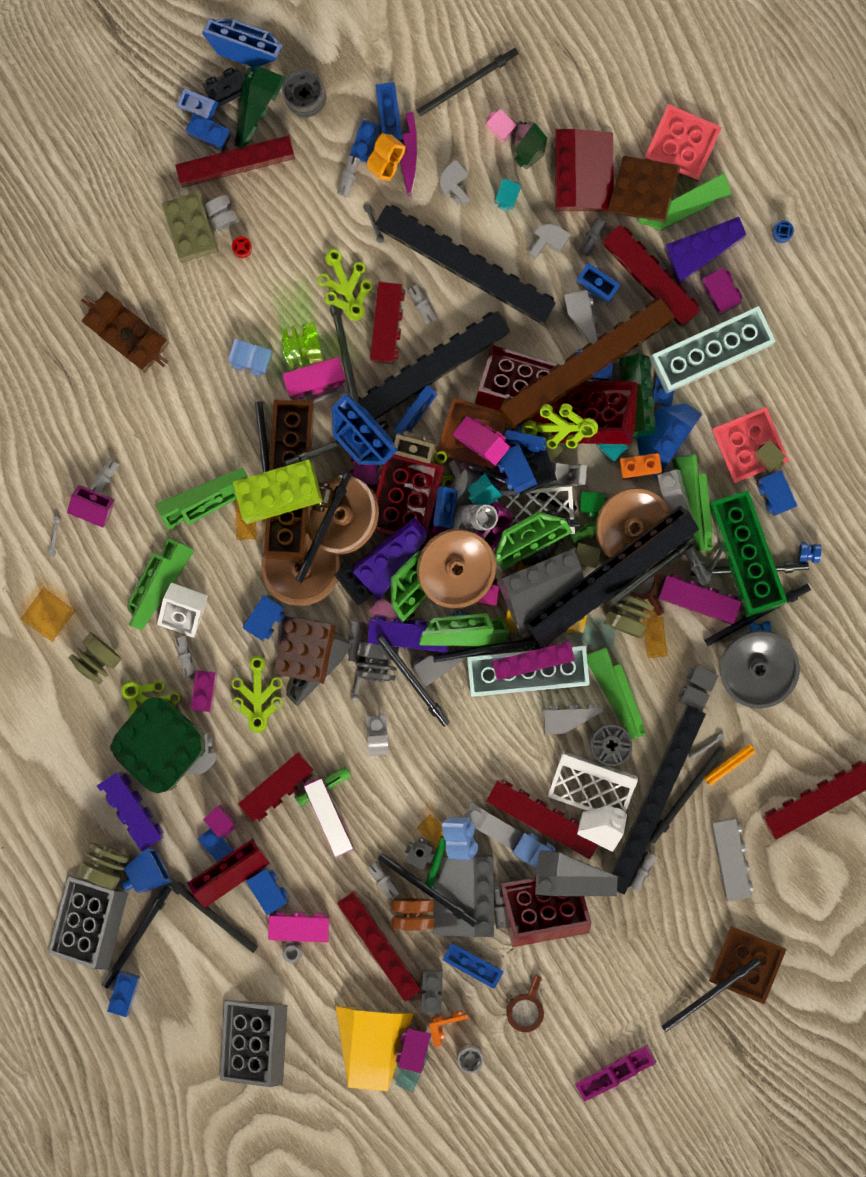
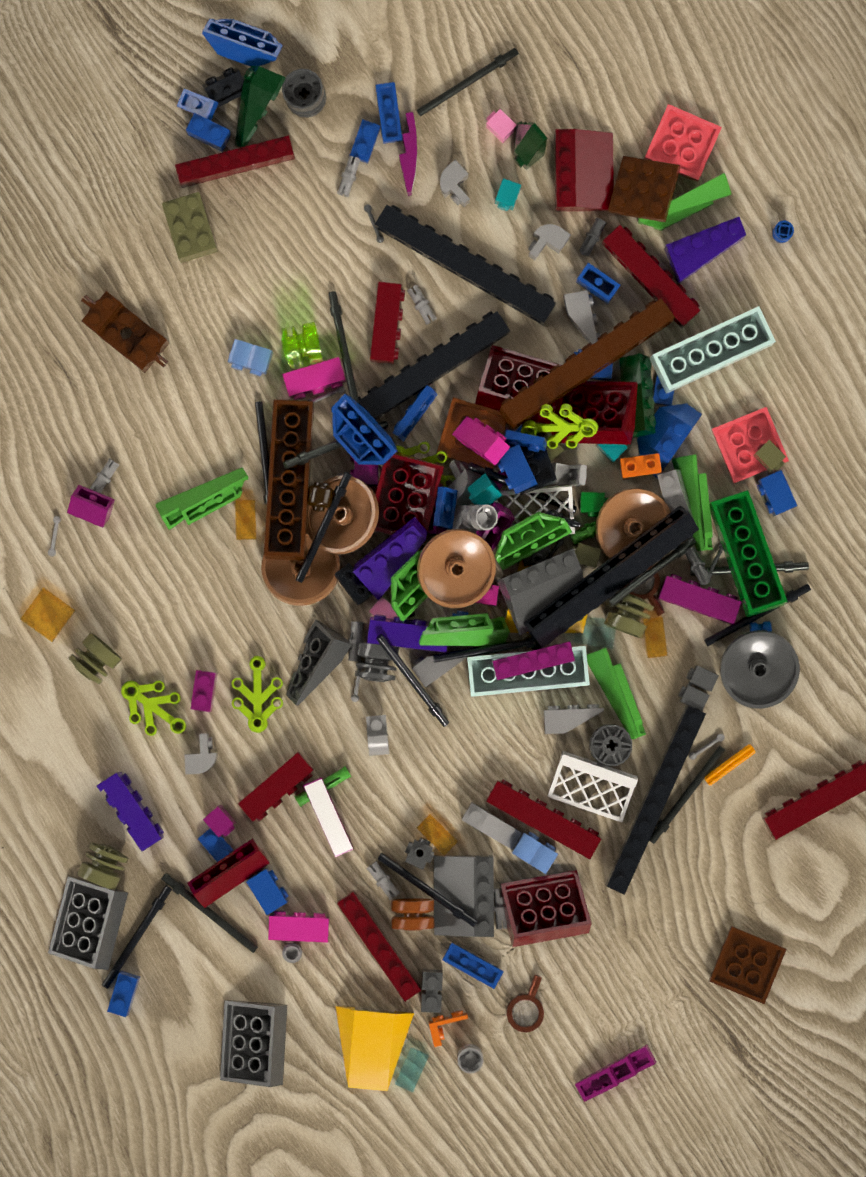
(145, 872): blue torso -> none
(155, 581): bright green wedge -> none
(158, 745): dark green plate -> none
(182, 610): white slope -> none
(184, 656): light grey pin -> none
(220, 211): light grey wheel -> none
(239, 244): red wheel -> none
(264, 618): blue brick -> none
(277, 491): lime brick -> none
(304, 649): reddish brown plate -> none
(345, 287): lime plant -> none
(386, 155): light orange brick -> none
(413, 1050): magenta brick -> none
(416, 448): dark tan brick -> none
(436, 862): green bar -> none
(459, 838): medium blue brick -> none
(571, 877): dark grey wedge -> none
(603, 826): white slope -> none
(642, 871): light grey pin -> none
(721, 291): magenta brick -> none
(731, 859): light grey brick -> none
(742, 971): black bar -> none
(809, 552): blue wheel -> none

